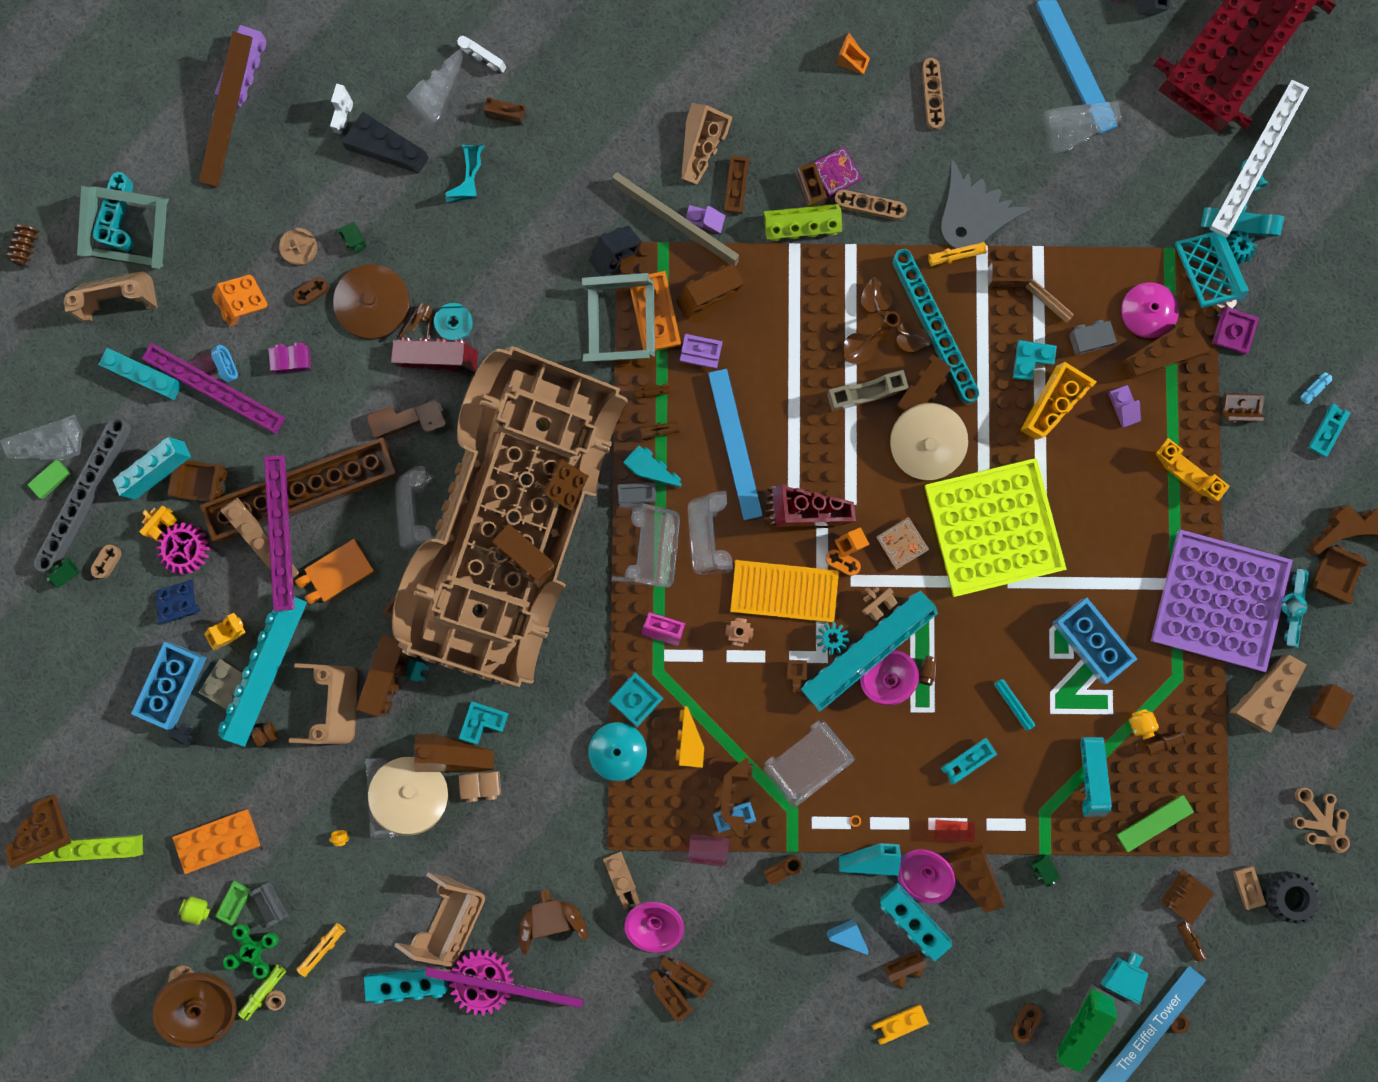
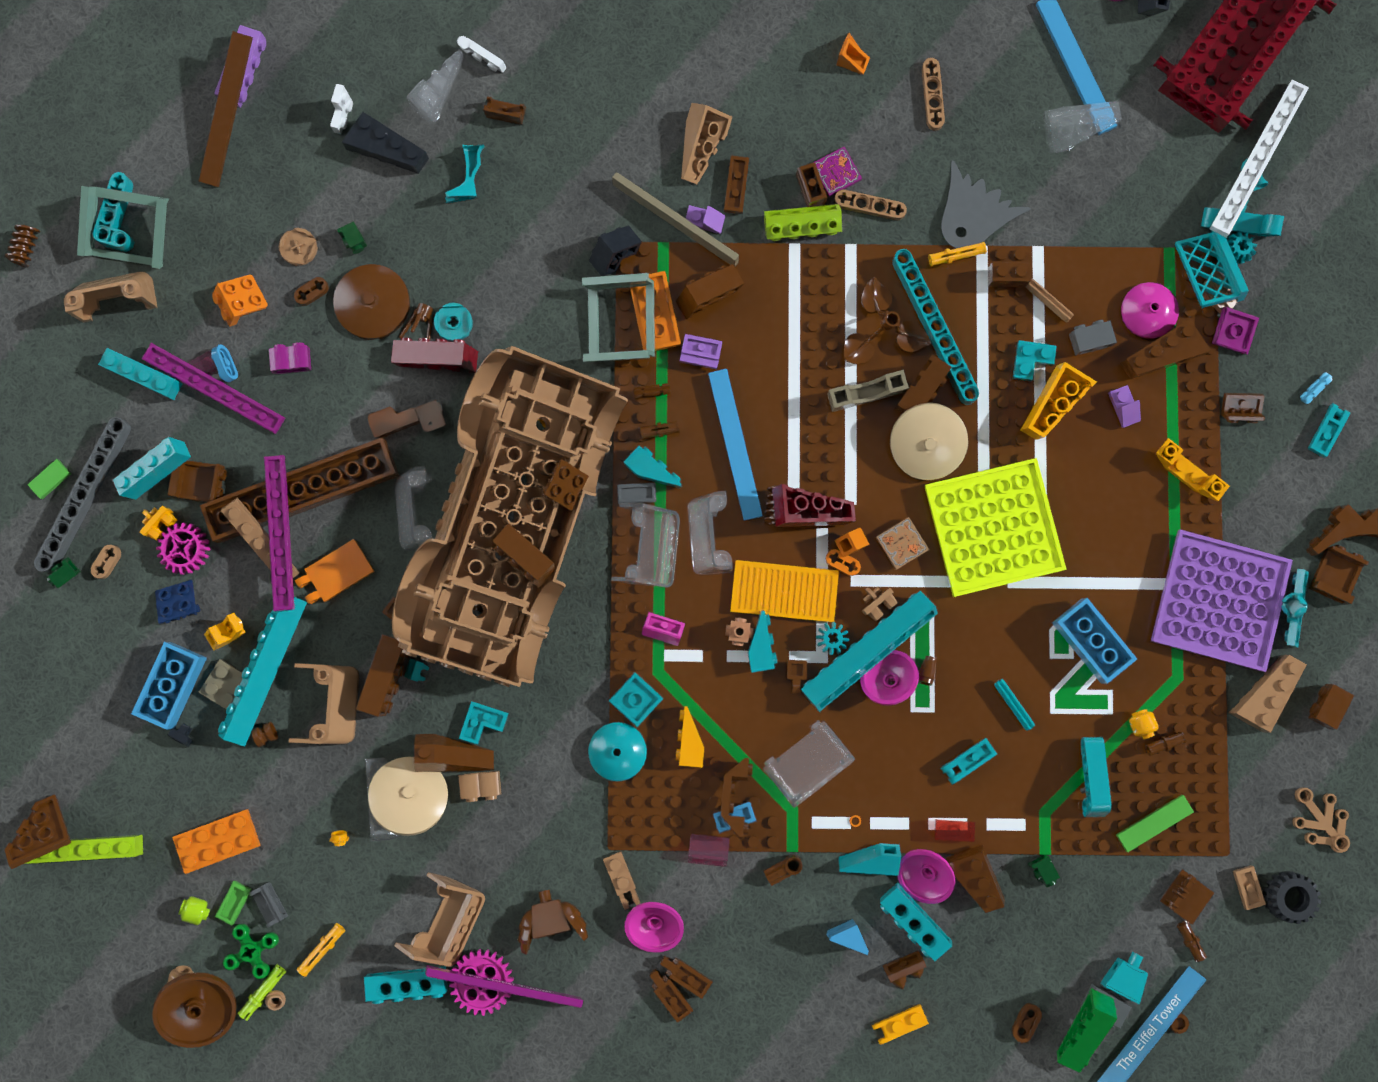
(50, 441): clear wedge -> none
(760, 650): none -> teal slope

